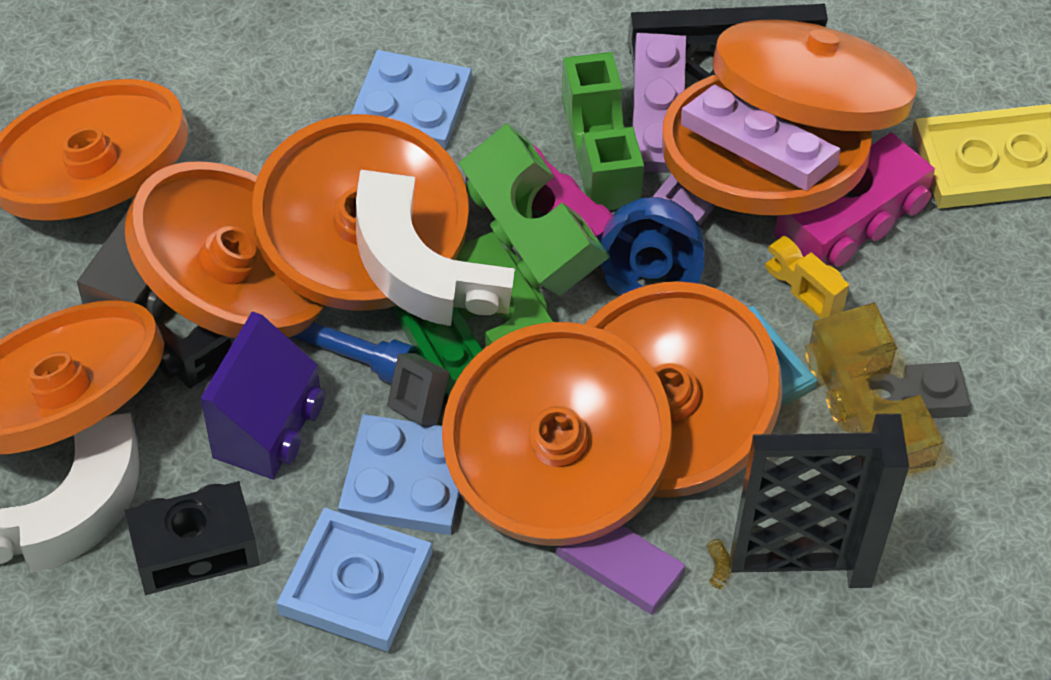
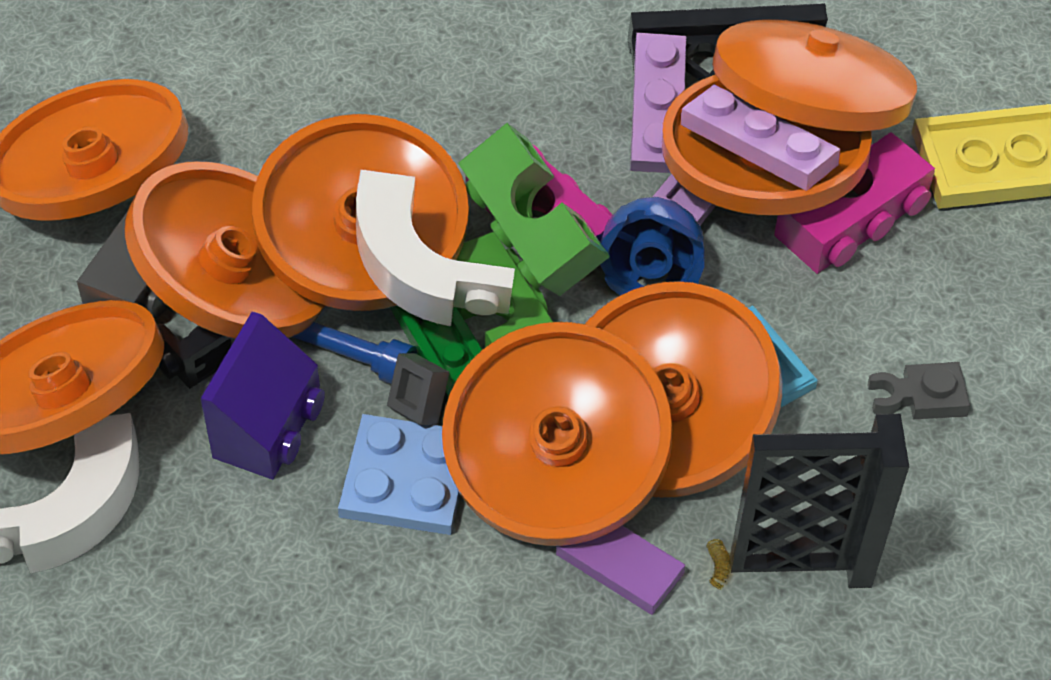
(172, 561): black brick -> none
(355, 579): light blue plate -> none
(415, 92): light blue plate -> none
(603, 148): bright green arch -> none
(810, 279): yellow plate -> none
(849, 352): clear yellow arch -> none

